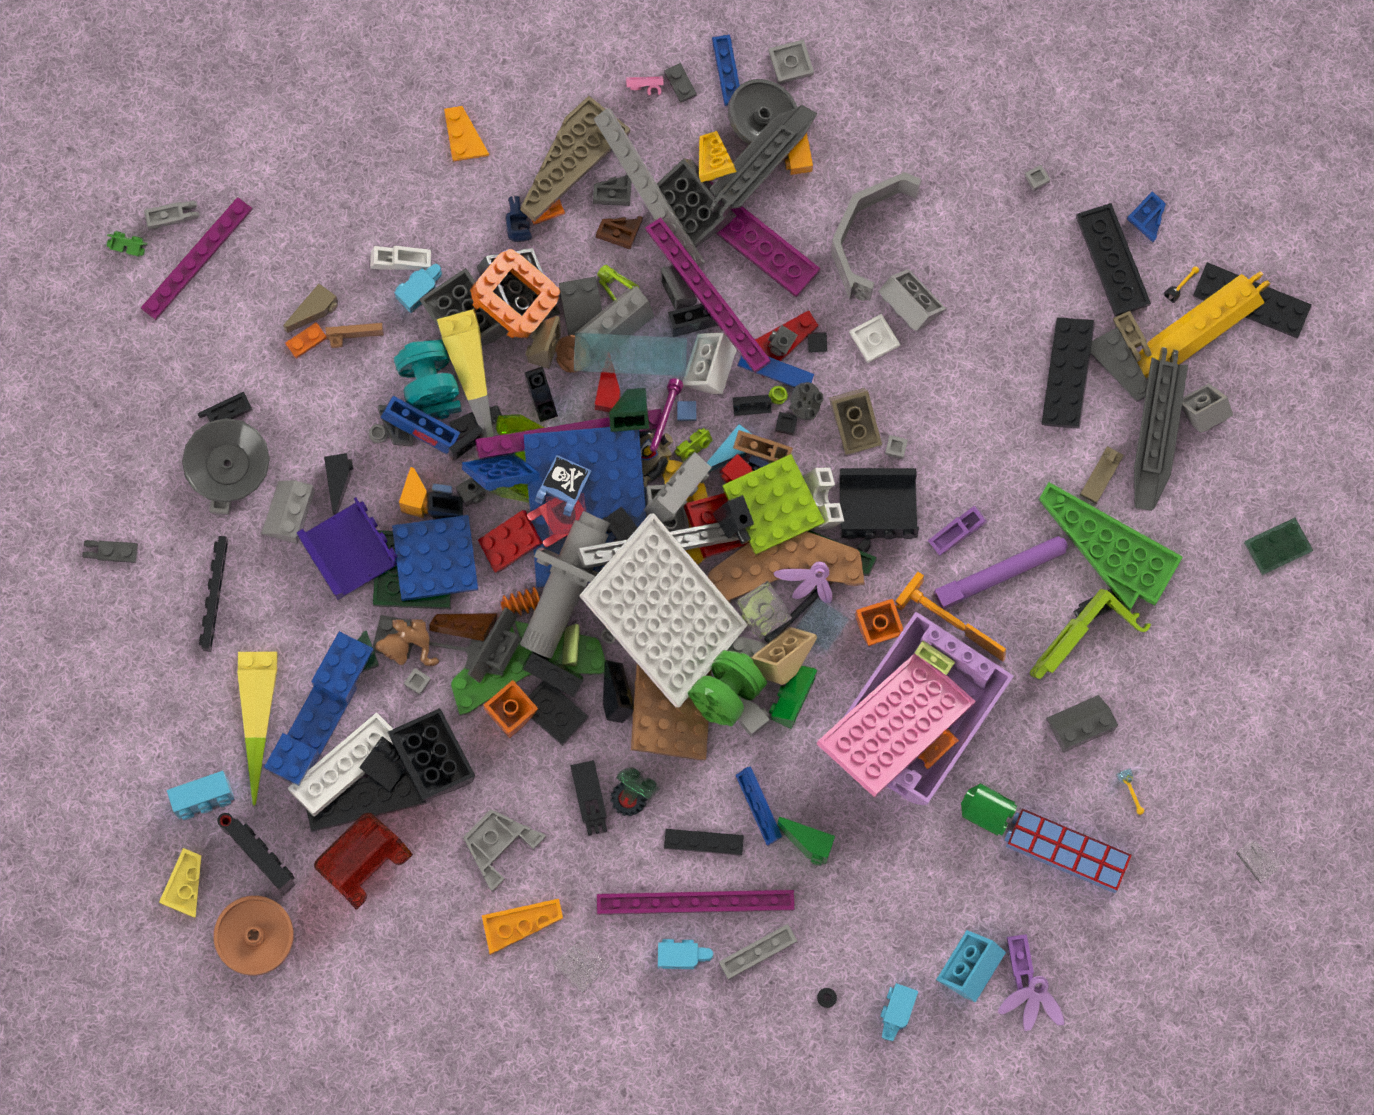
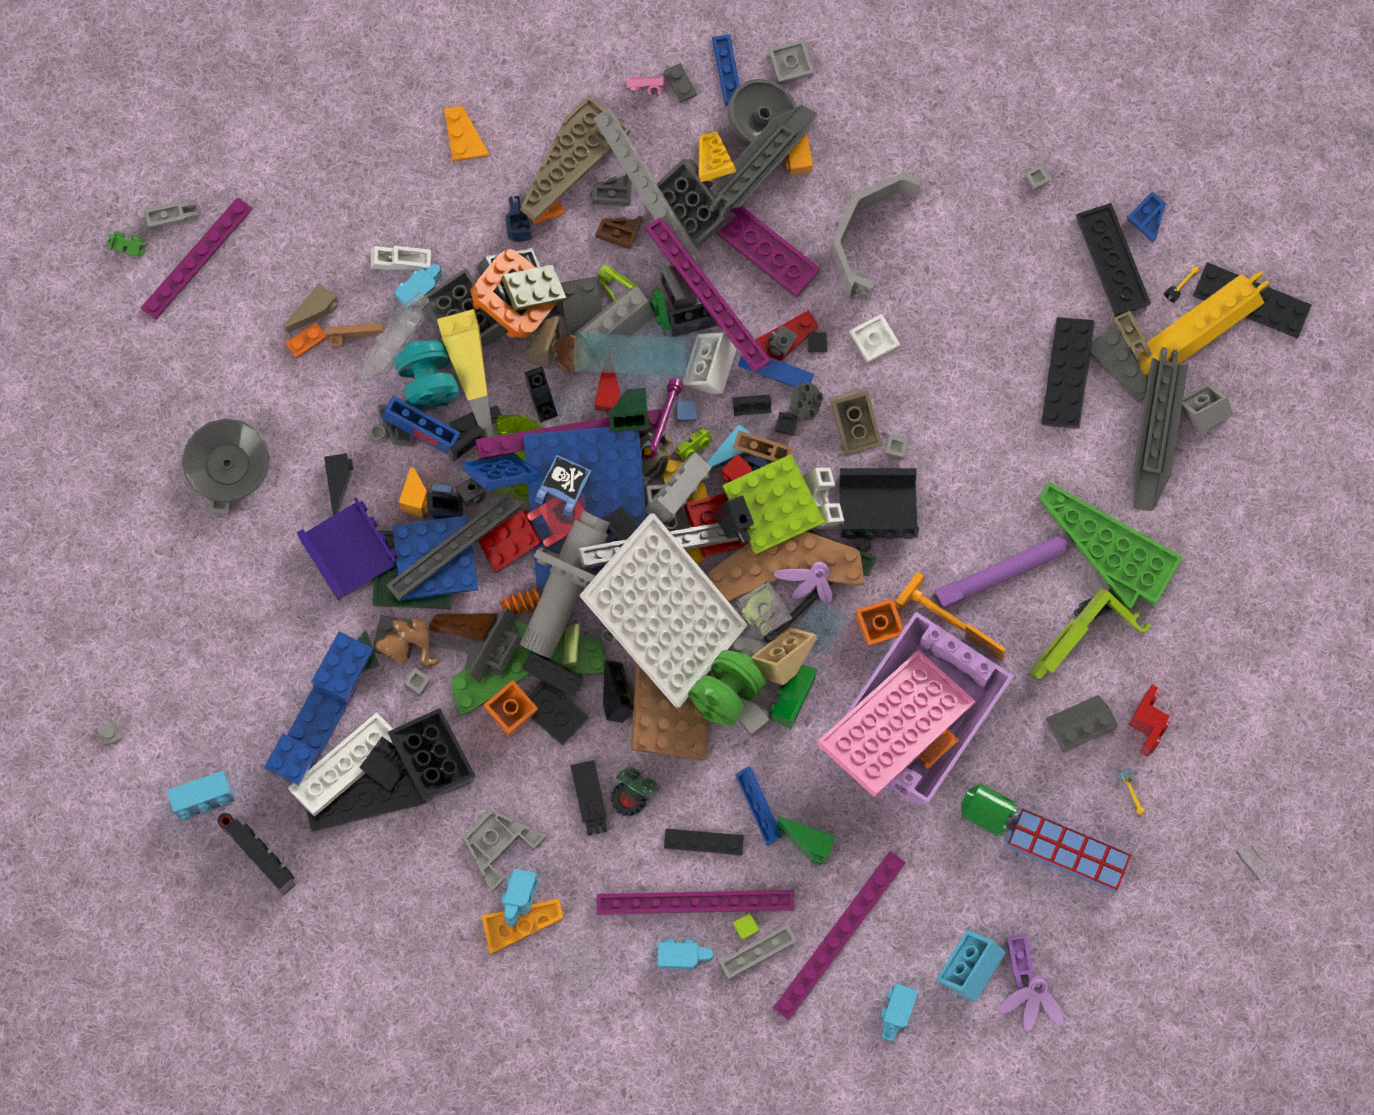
(109, 733): none -> light grey plate
(112, 551): dark grey hinge -> none
(183, 884): light yellow wing -> none
(212, 601): black plate -> none
(228, 408): black hinge -> none
(253, 935): nougat dish -> none
(256, 685): light yellow plate -> none
(288, 510): light grey slope -> none
(358, 856): clear red windscreen -> none
(395, 337): none -> clear hinge
(443, 410): teal plate -> none
(453, 546): none -> dark grey plate
(519, 895): none -> medium azure hinge
(533, 287): none -> plate
(658, 303): none -> green hinge
(746, 926): none -> lime tile
(778, 395): lime plate -> none
(826, 1004): black plate -> none
(839, 935): none -> magenta plate
(911, 299): light grey slope -> none
(934, 657): yellowish green slope -> none
(957, 530): medium lavender slope -> none
(1101, 475): dark tan hinge -> none
(1150, 721): none -> red bracket
(1278, 546): clear green plate -> none

